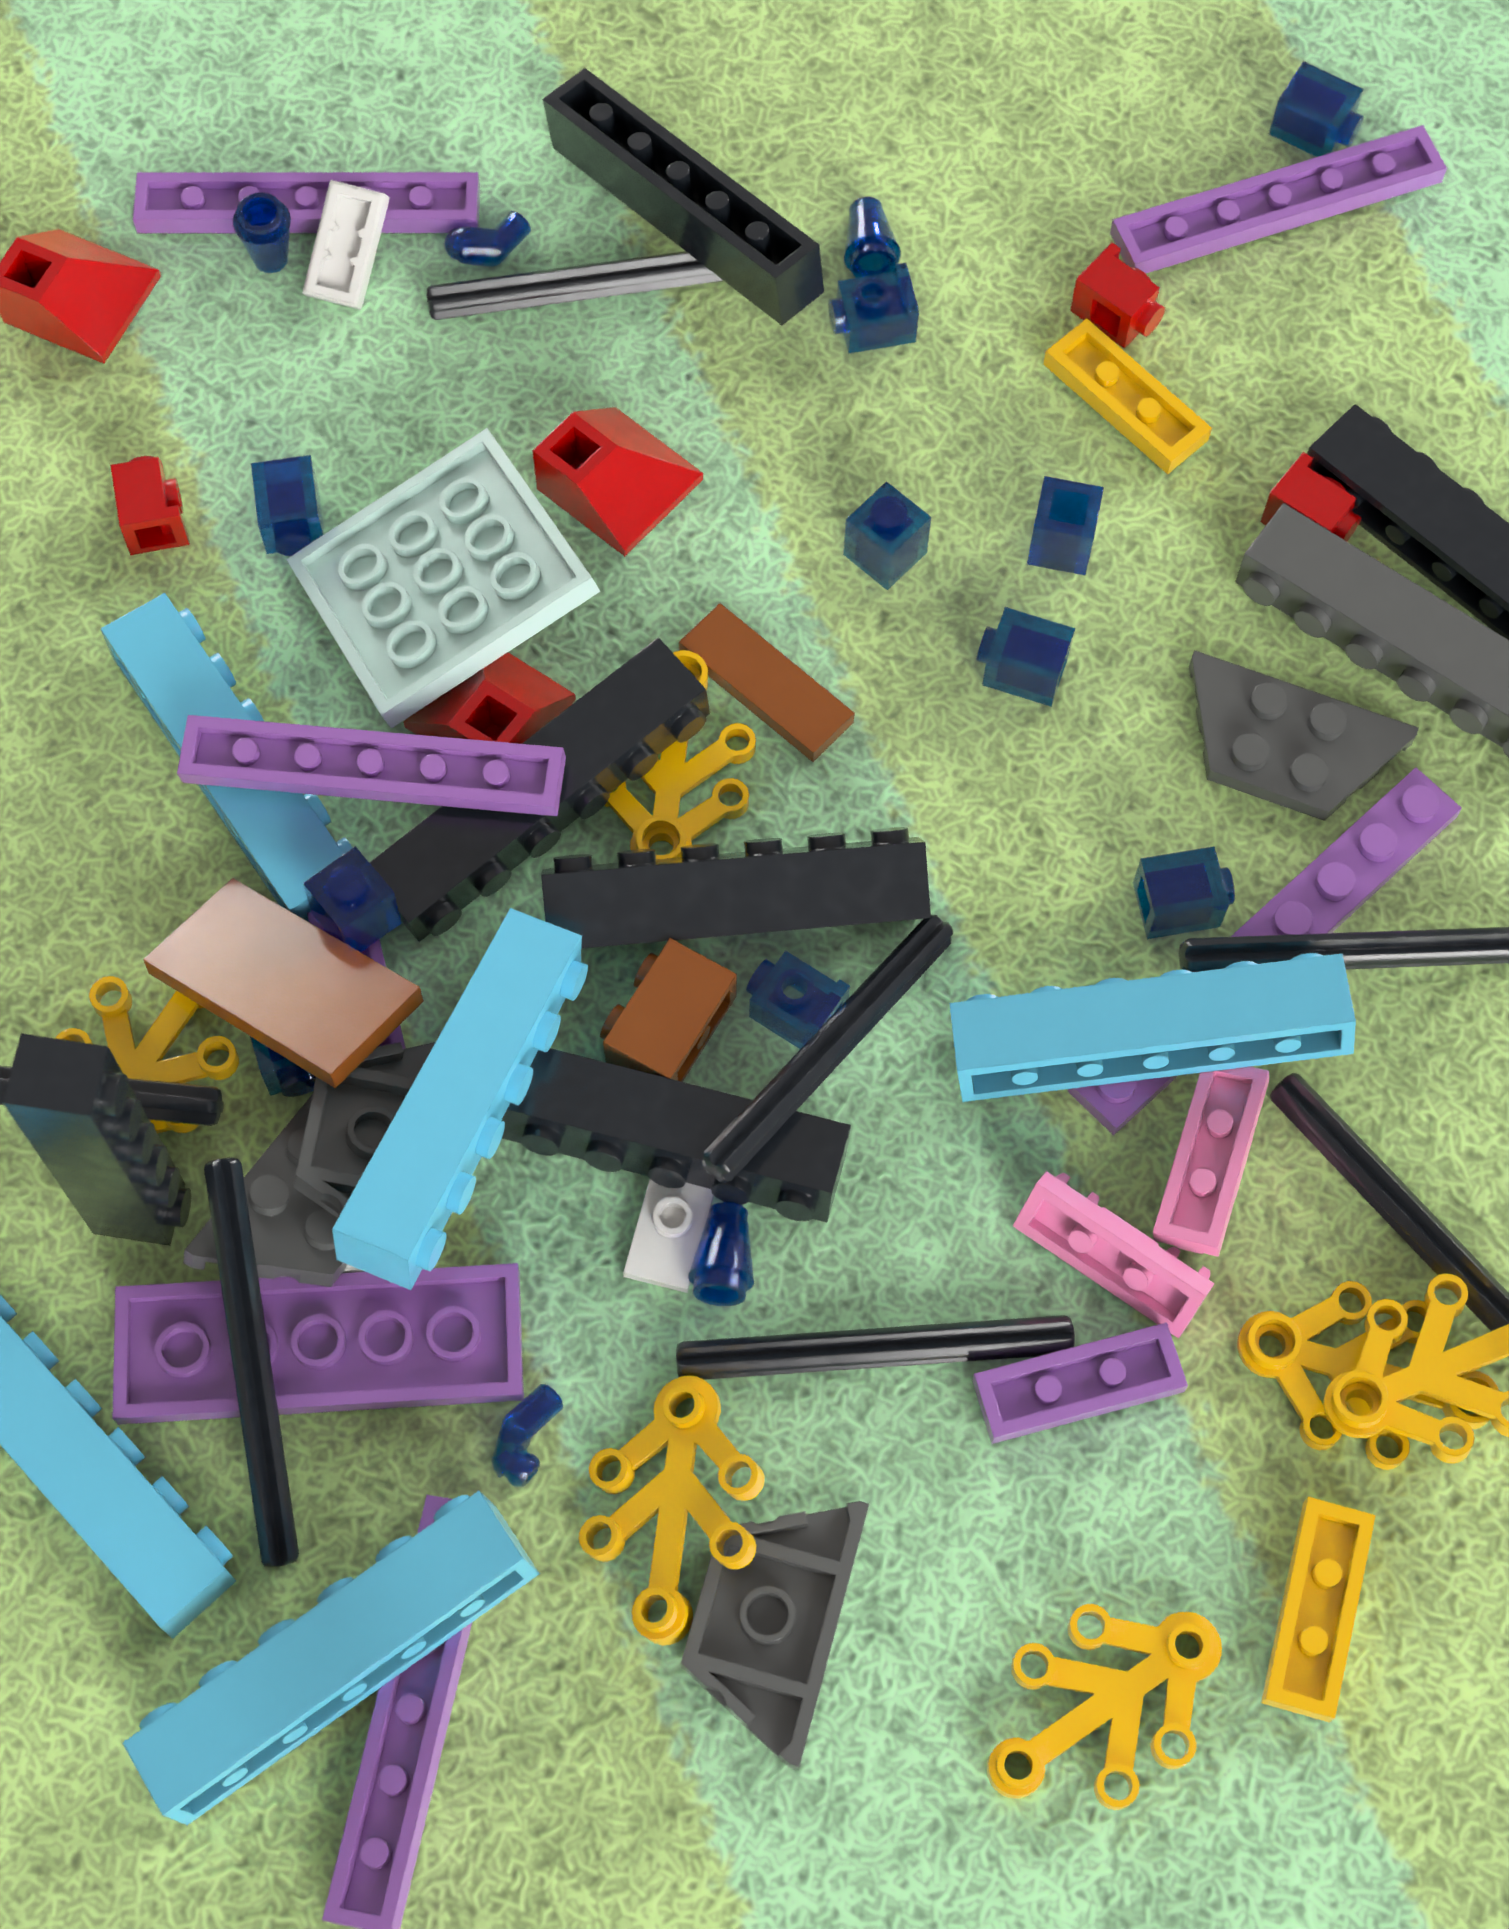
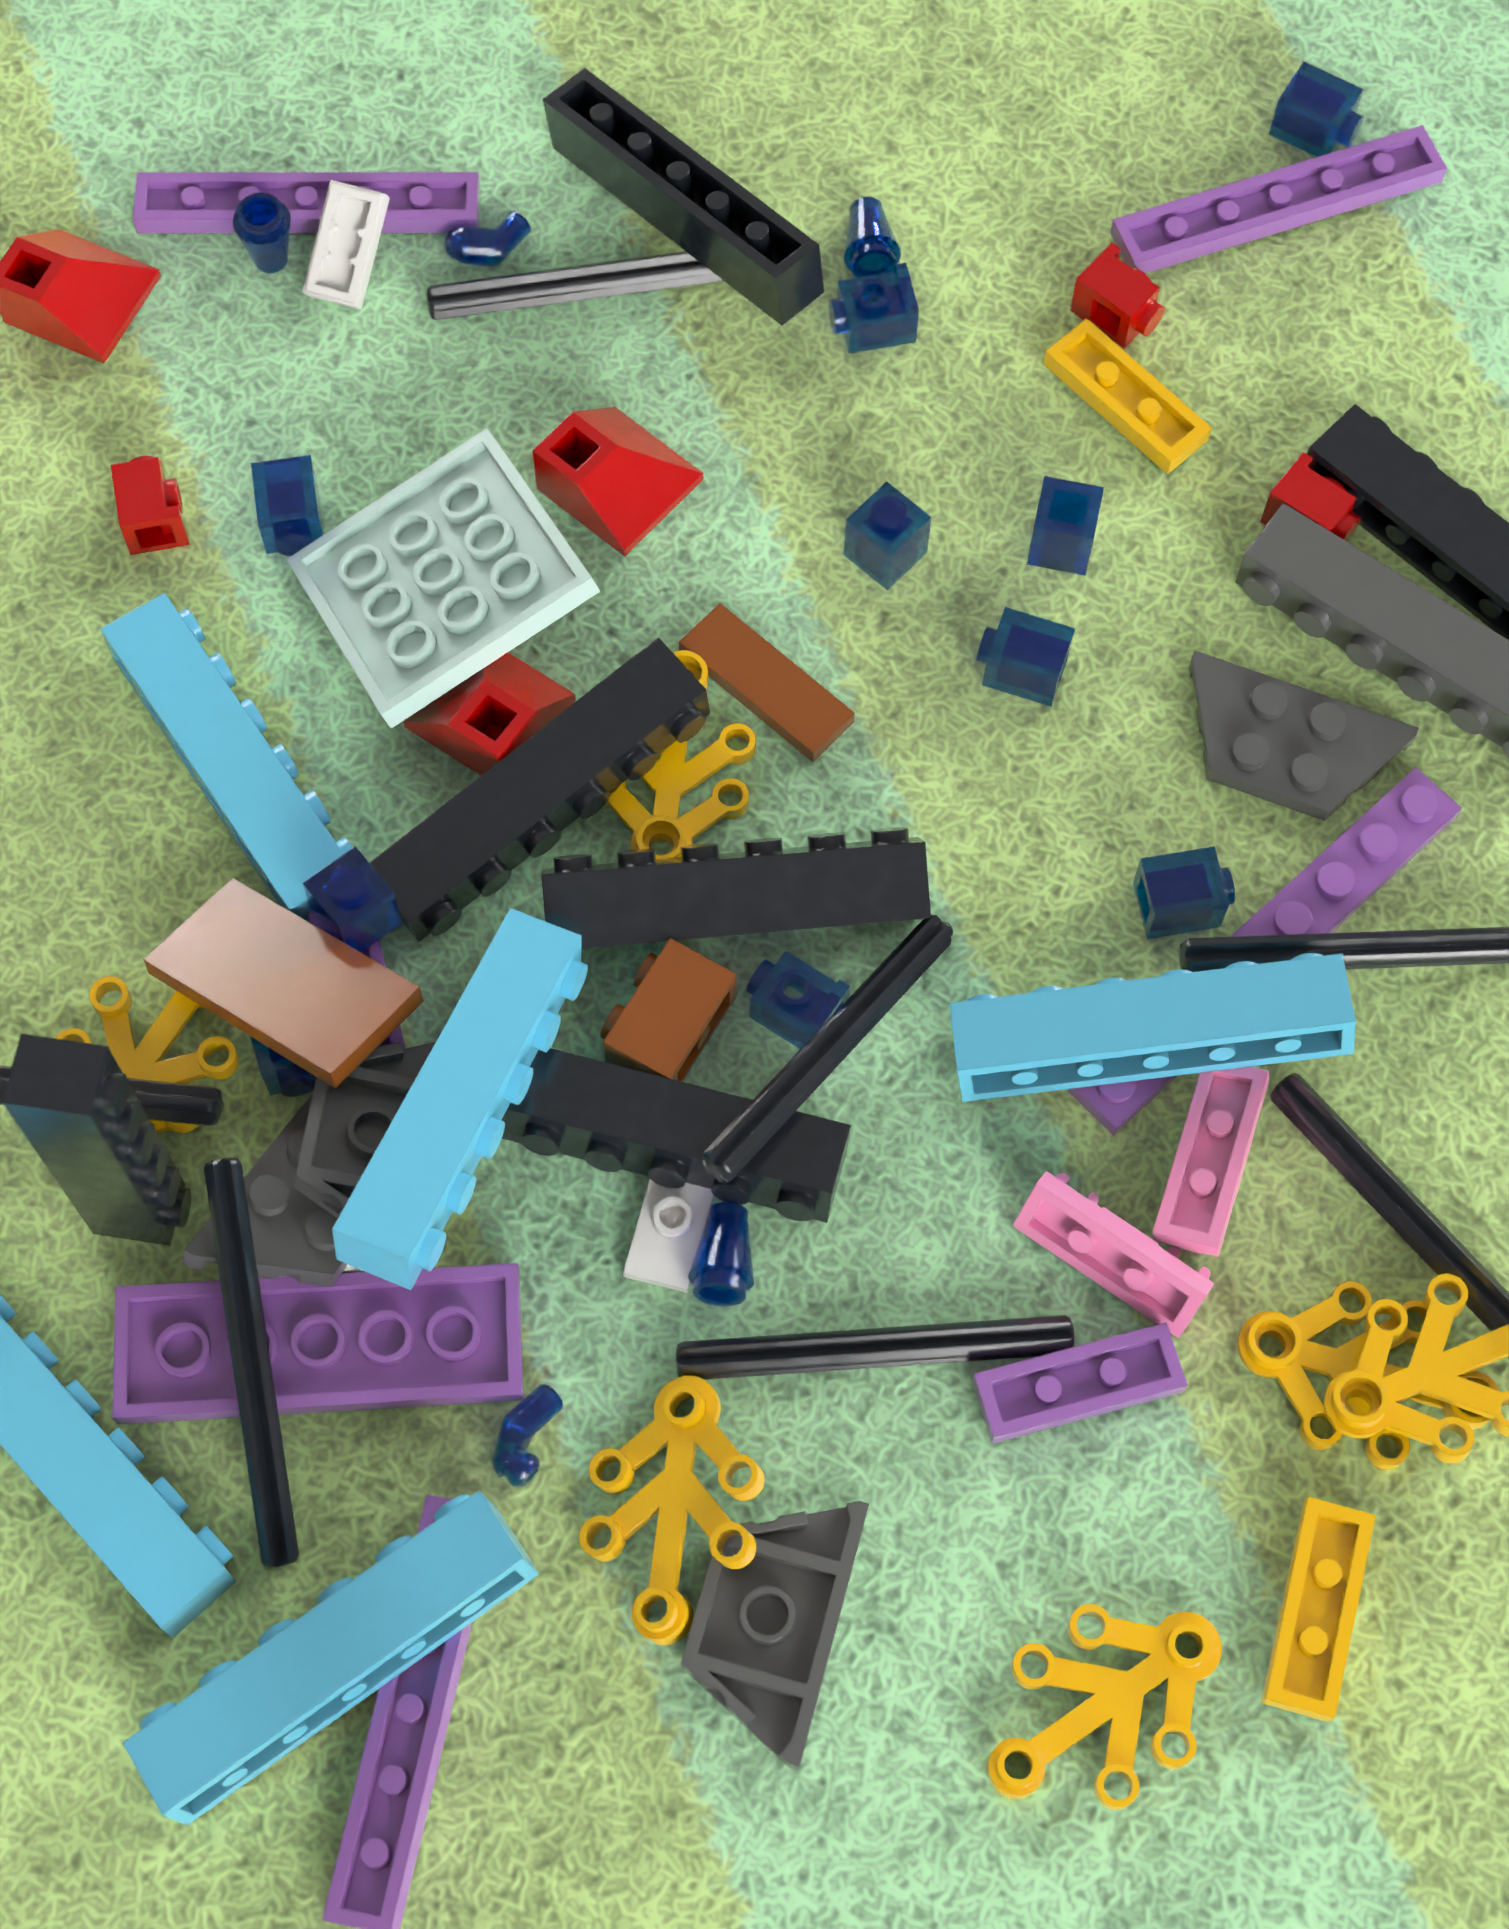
(372, 765): medium lavender plate -> none

